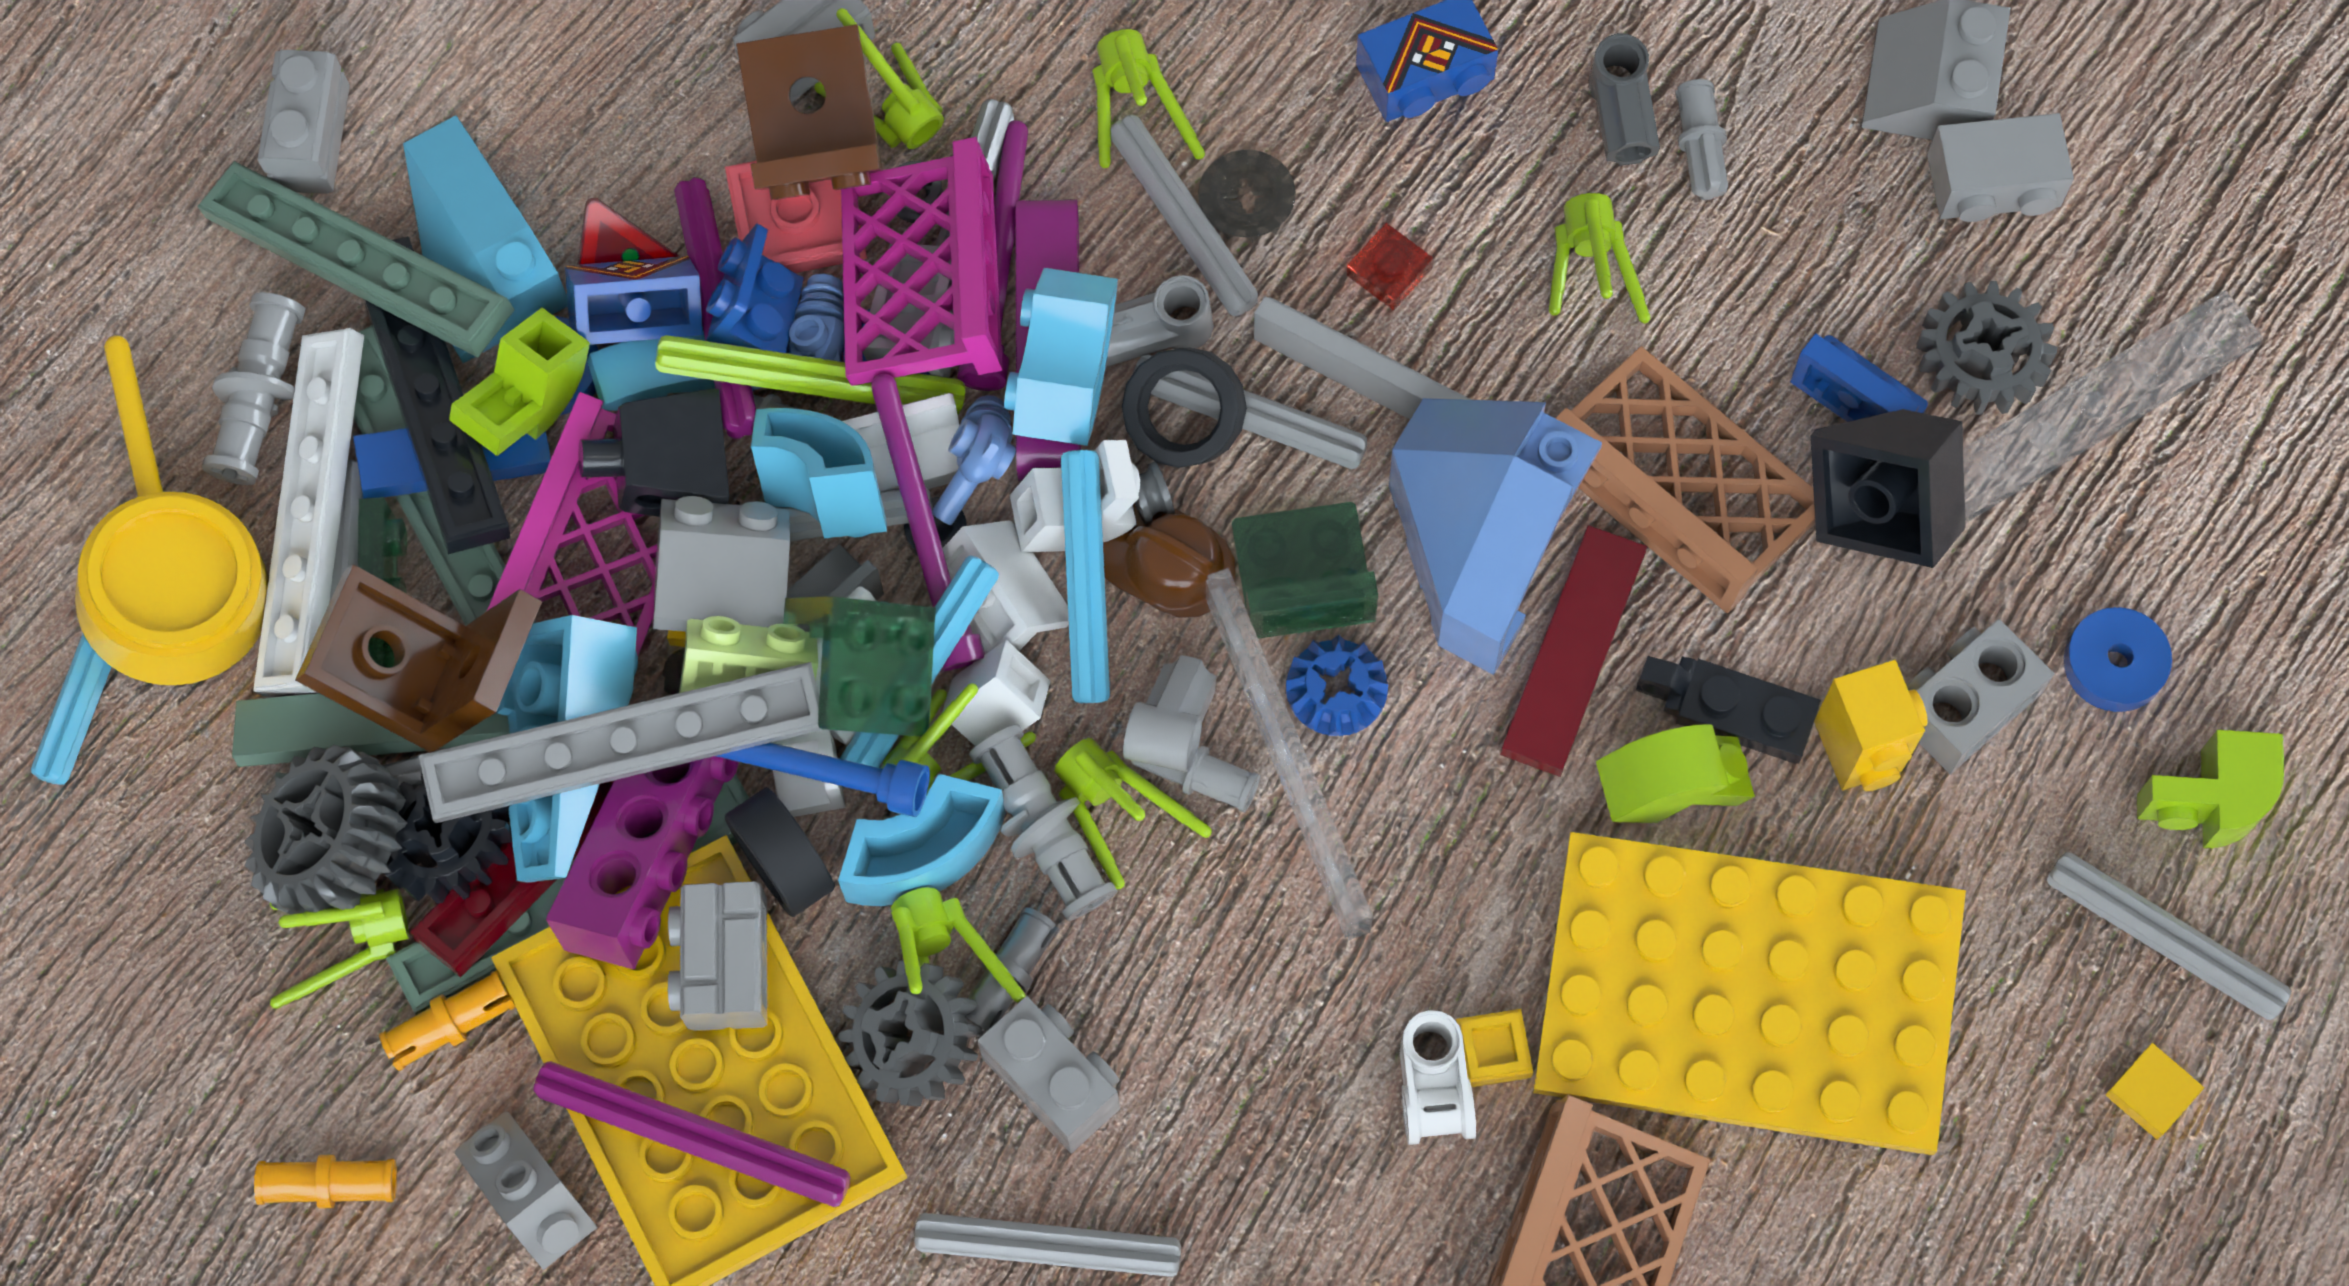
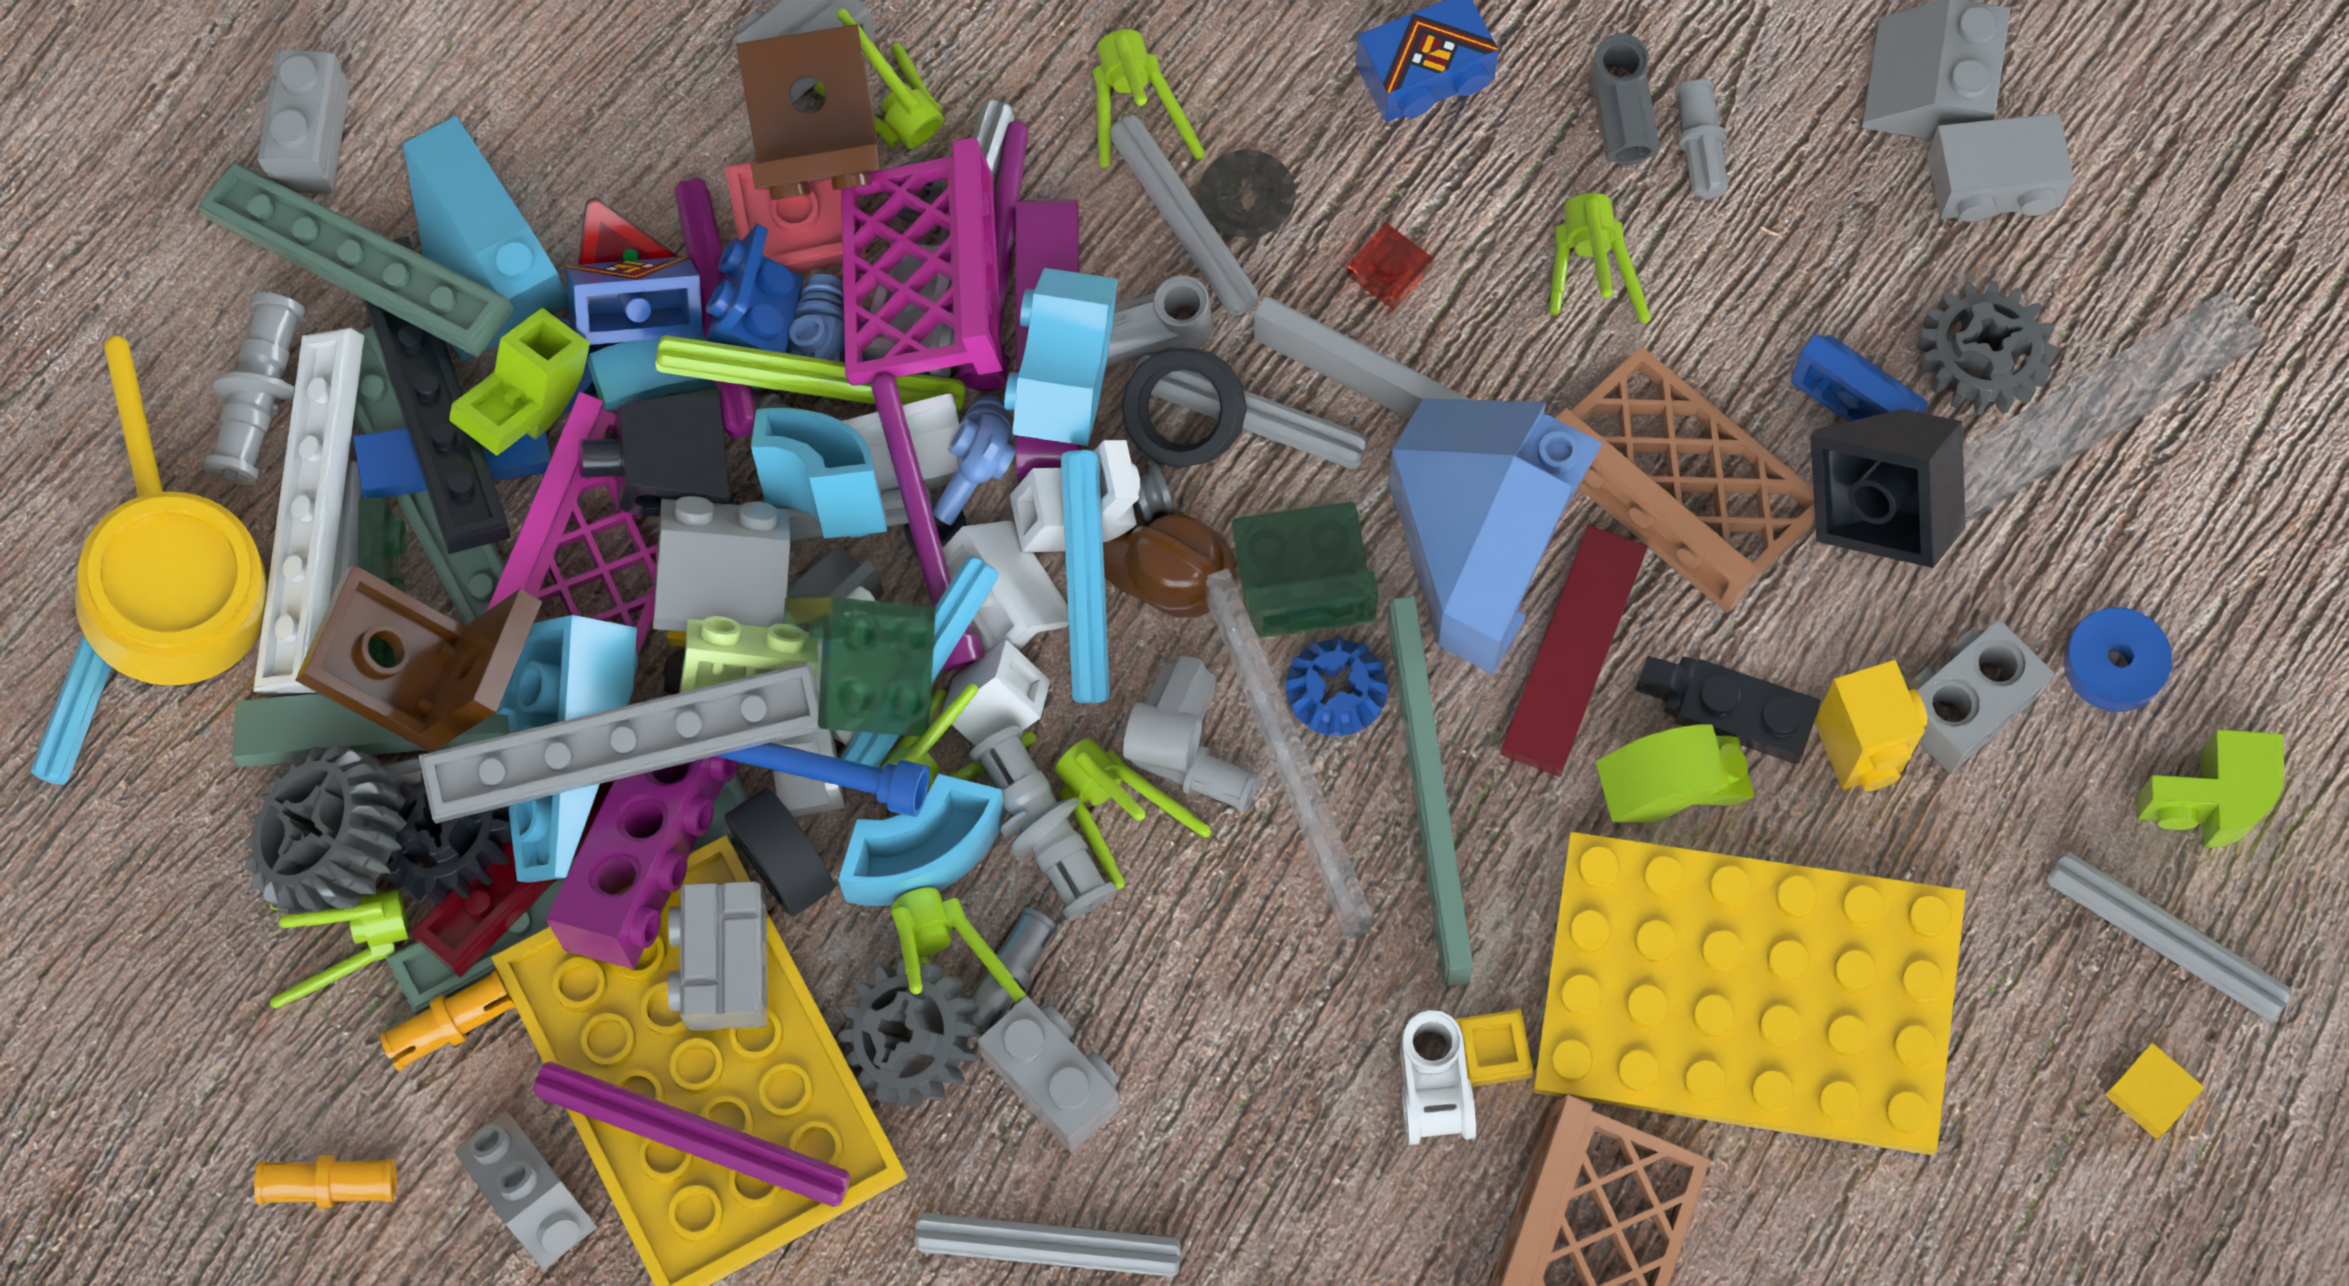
(1429, 792): none -> sand green tile

